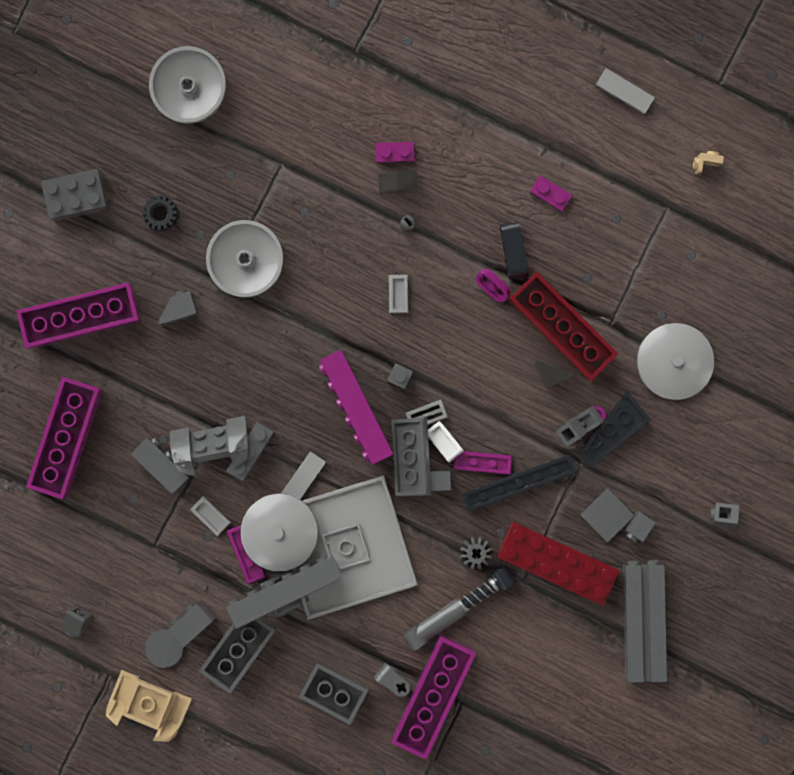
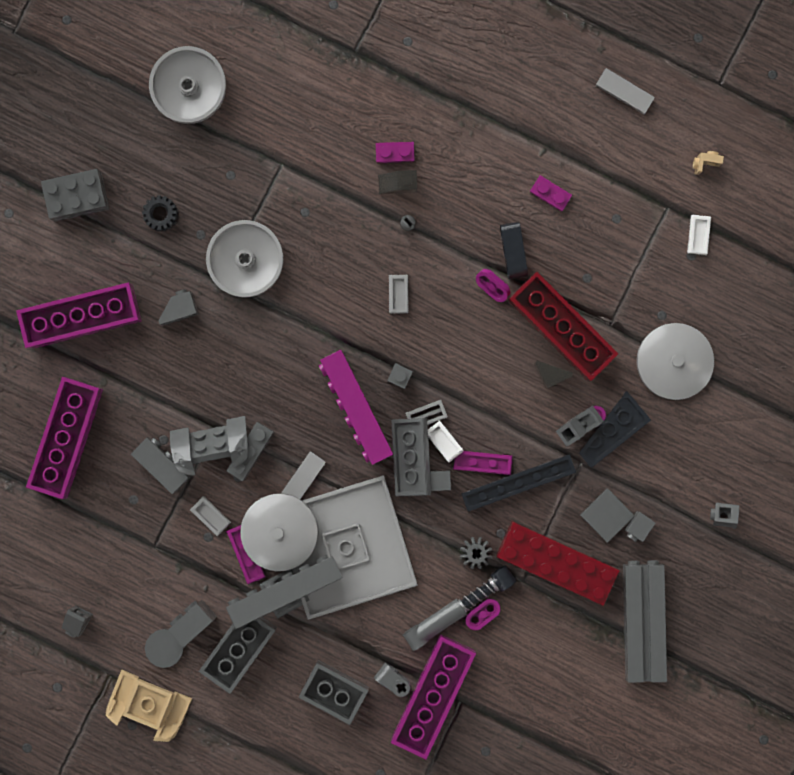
(483, 614): none -> magenta plate
(699, 235): none -> white tile

